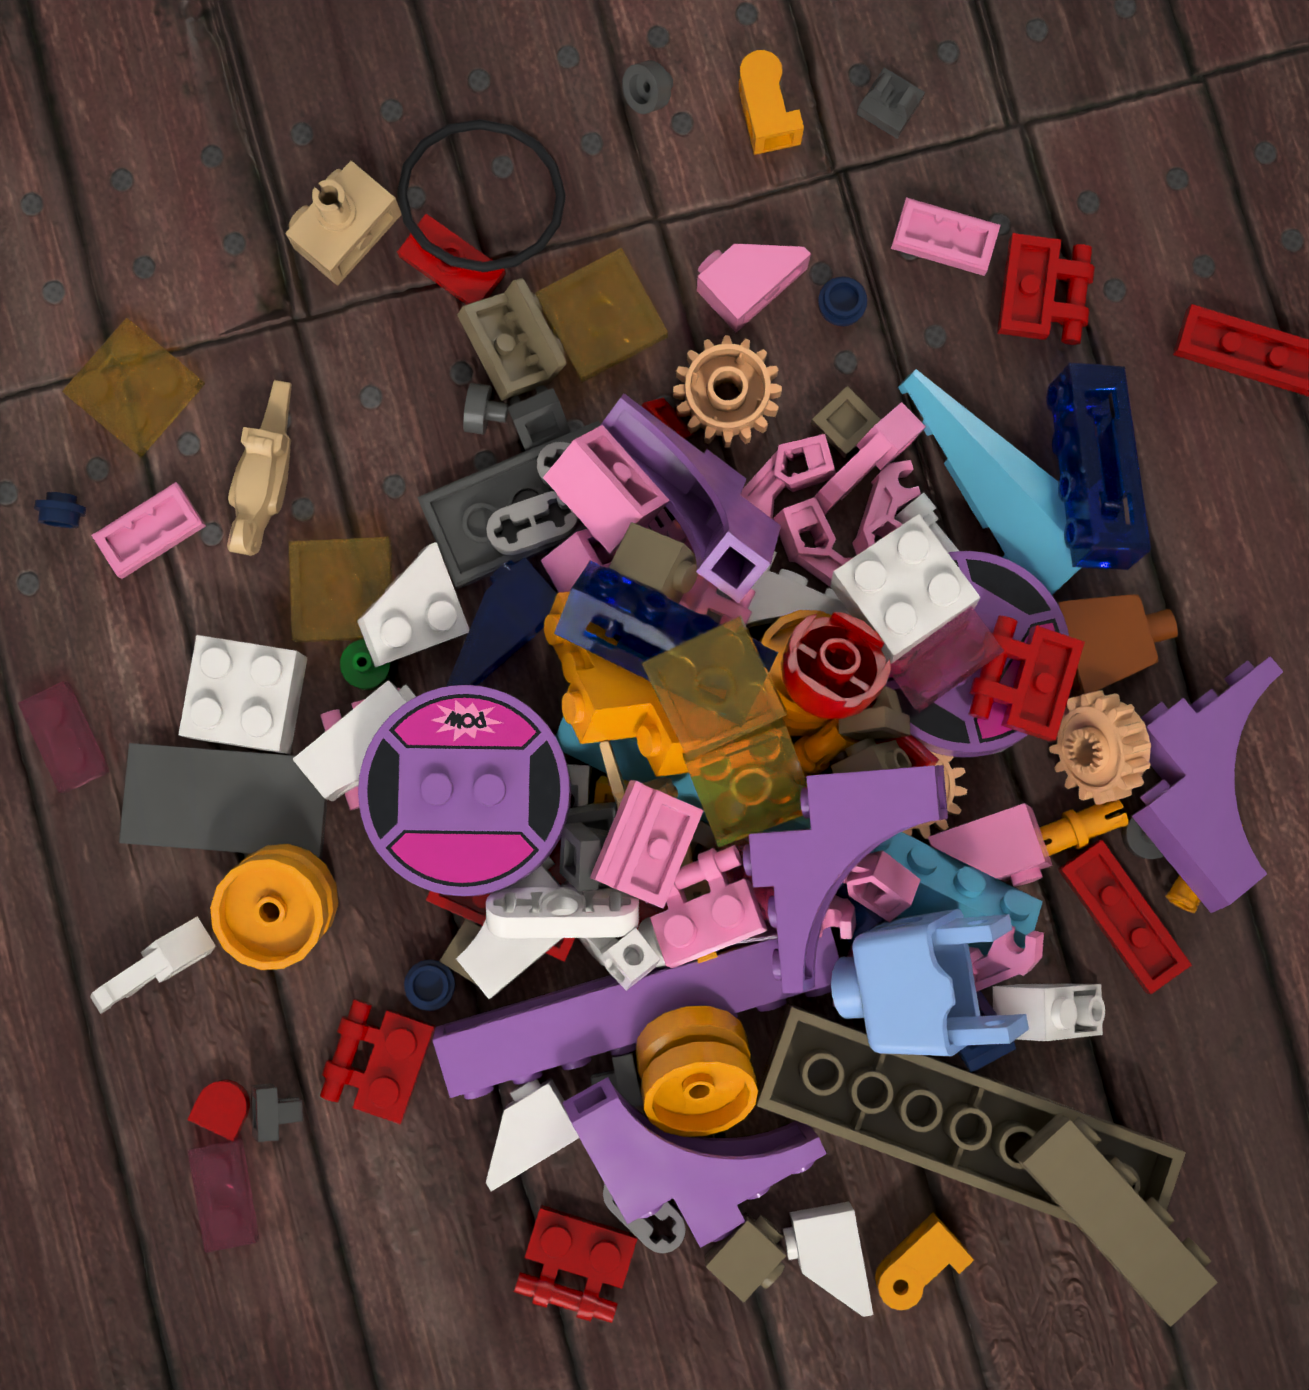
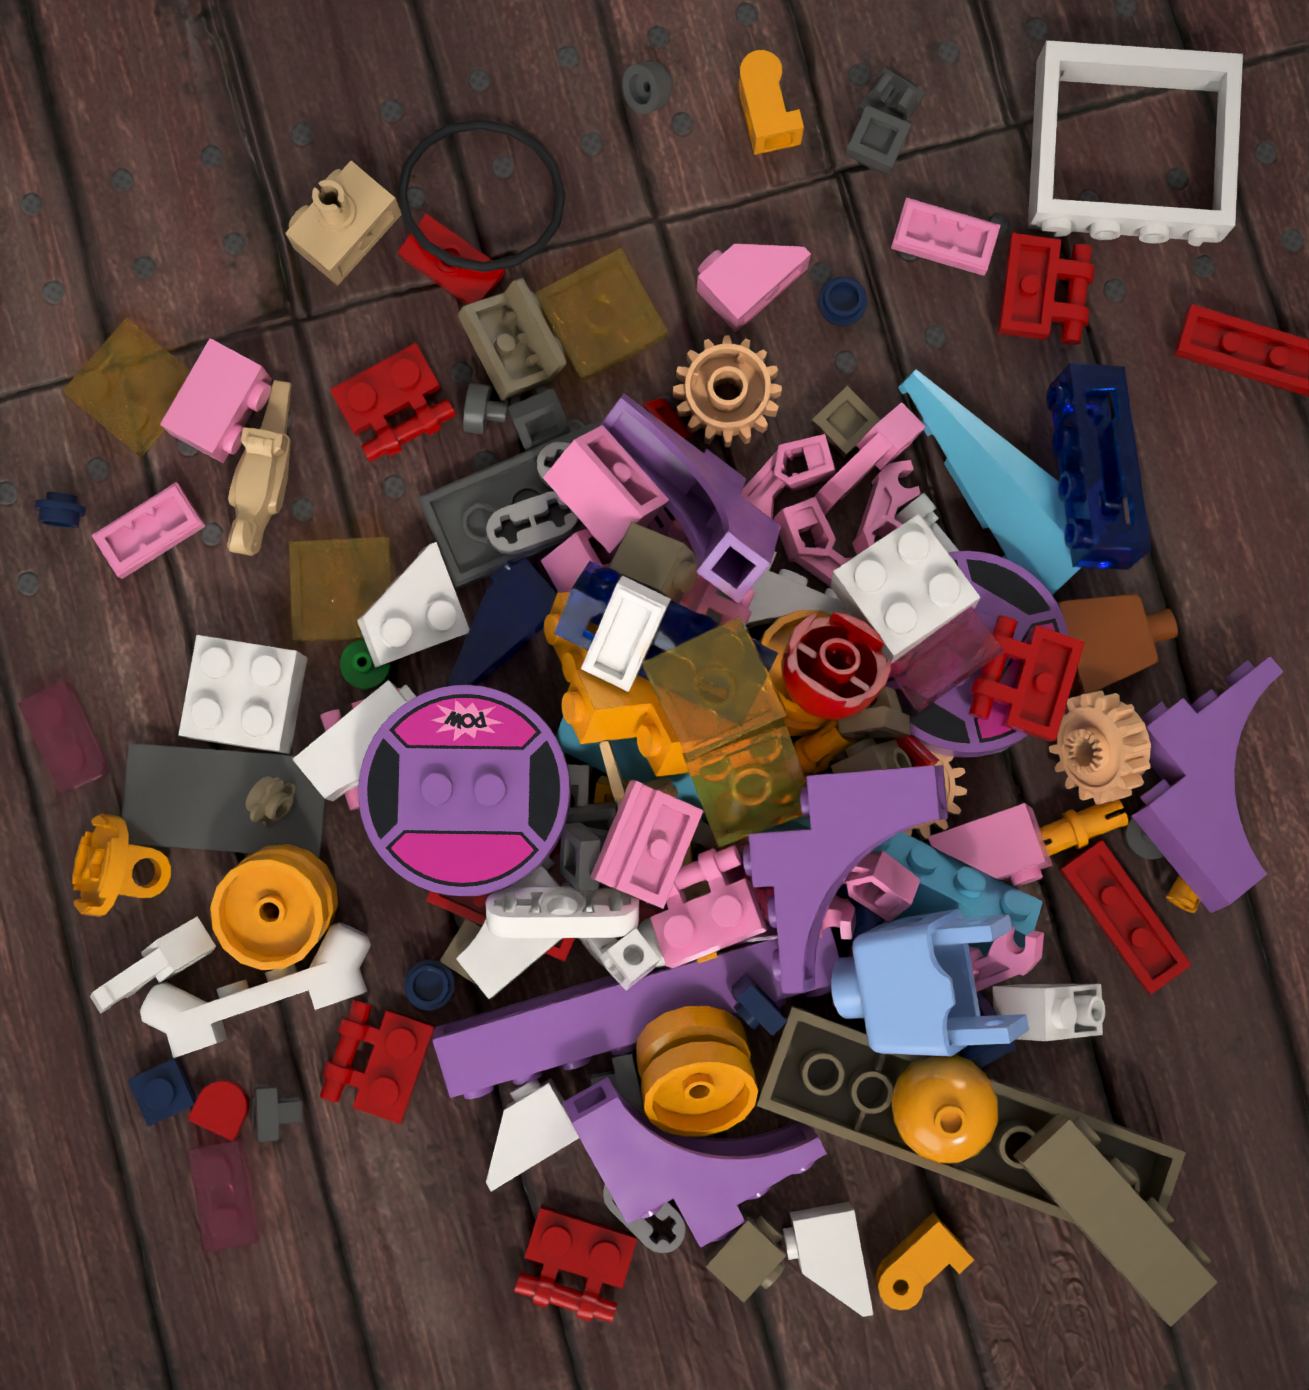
(106, 866): none -> light orange tile
(163, 1091): none -> dark blue plate
(199, 1024): none -> white plate
(217, 401): none -> bright pink brick
(270, 800): none -> dark tan plate
(386, 391): none -> red plate
(625, 633): none -> white tile
(756, 1006): none -> dark blue plate
(878, 140): none -> dark grey tile
(945, 1108): none -> light orange cylinder
(1143, 68): none -> white window

